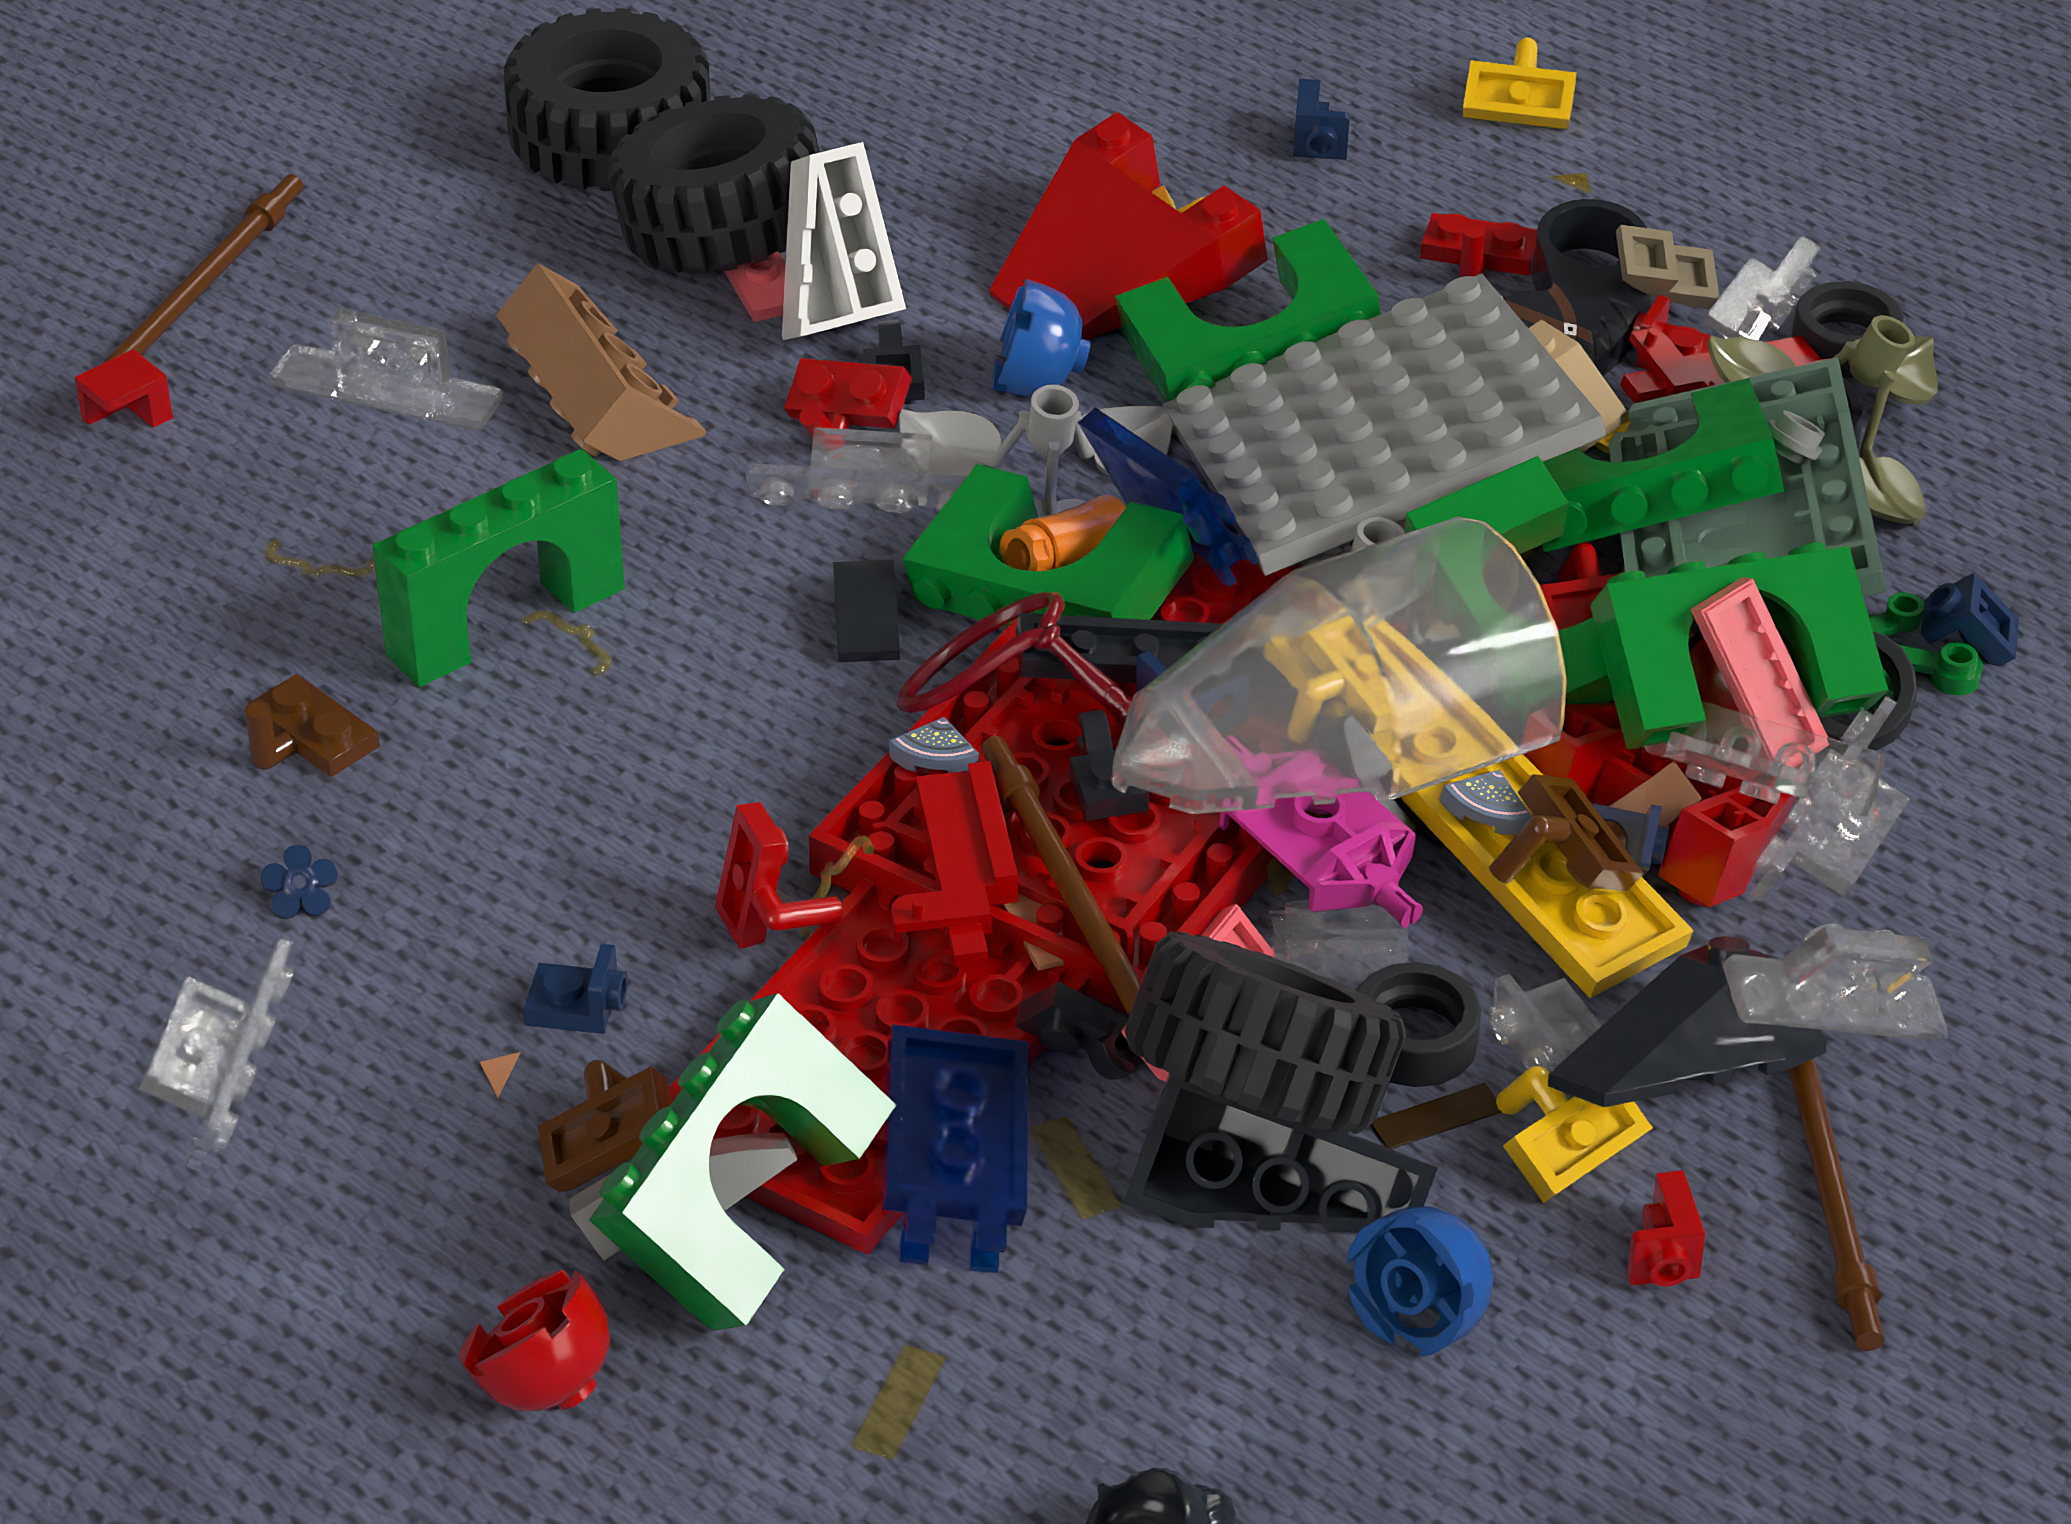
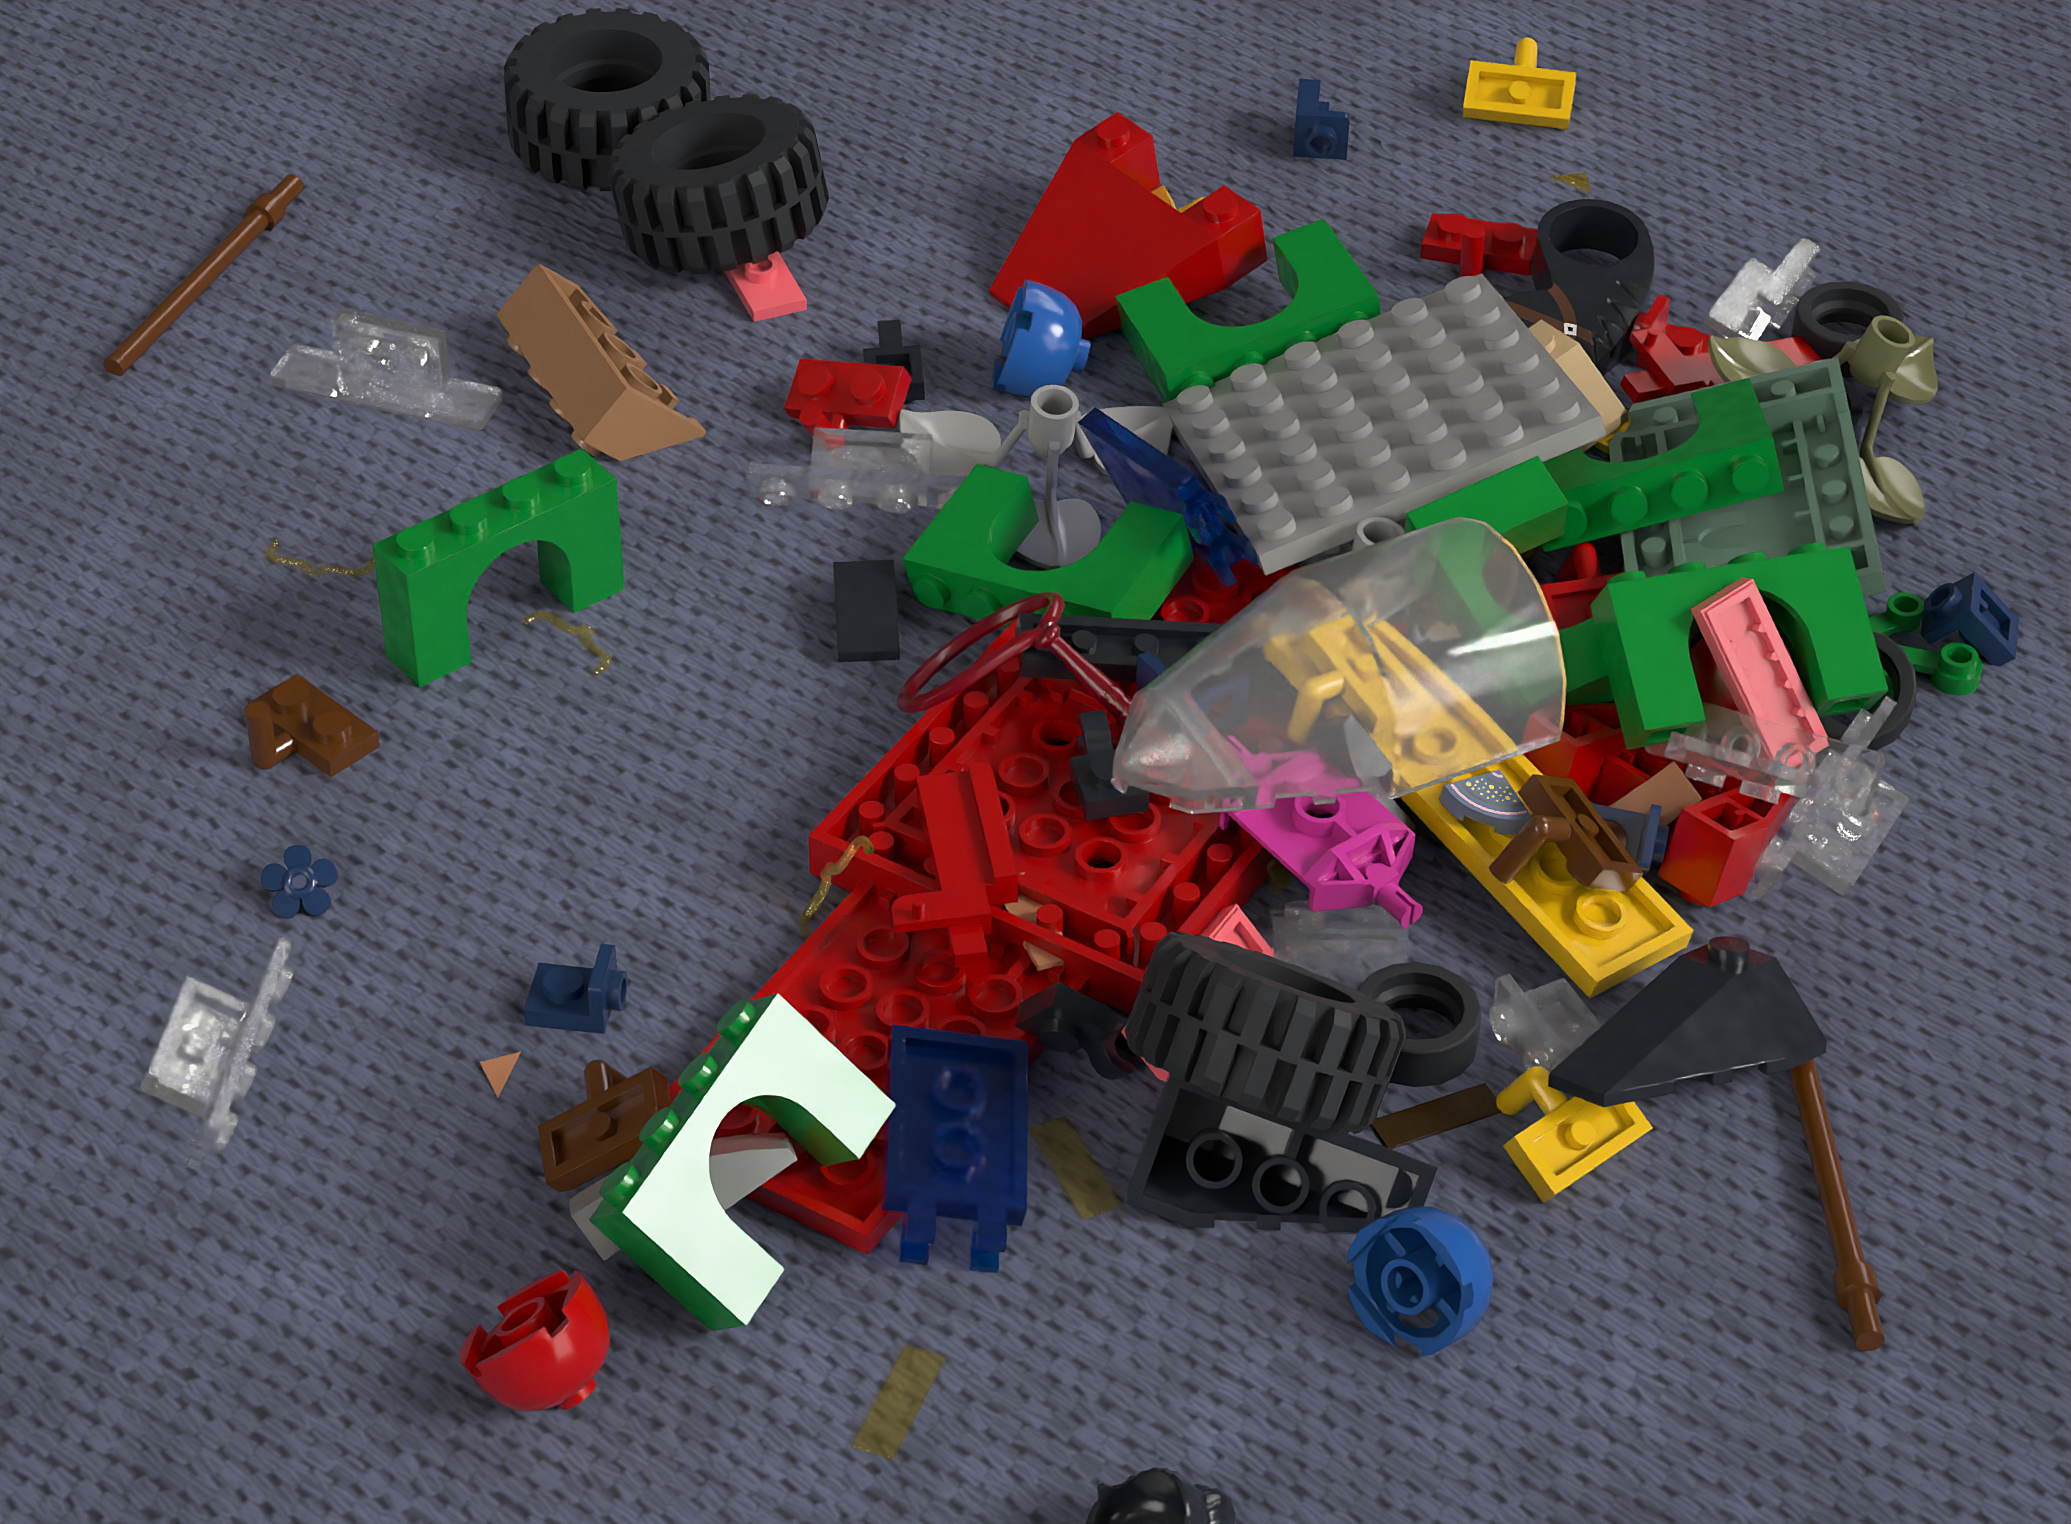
(124, 383): red panel -> none
(750, 880): red plate -> none
(836, 245): white wedge -> none
(933, 747): sand blue tile -> none
(1020, 794): reddish brown bar -> none
(1060, 537): orange plant -> none
(1661, 268): dark tan slope -> none
(1672, 1235): red bracket -> none
(1795, 437): light grey plate -> none
(1841, 984): clear bracket -> none

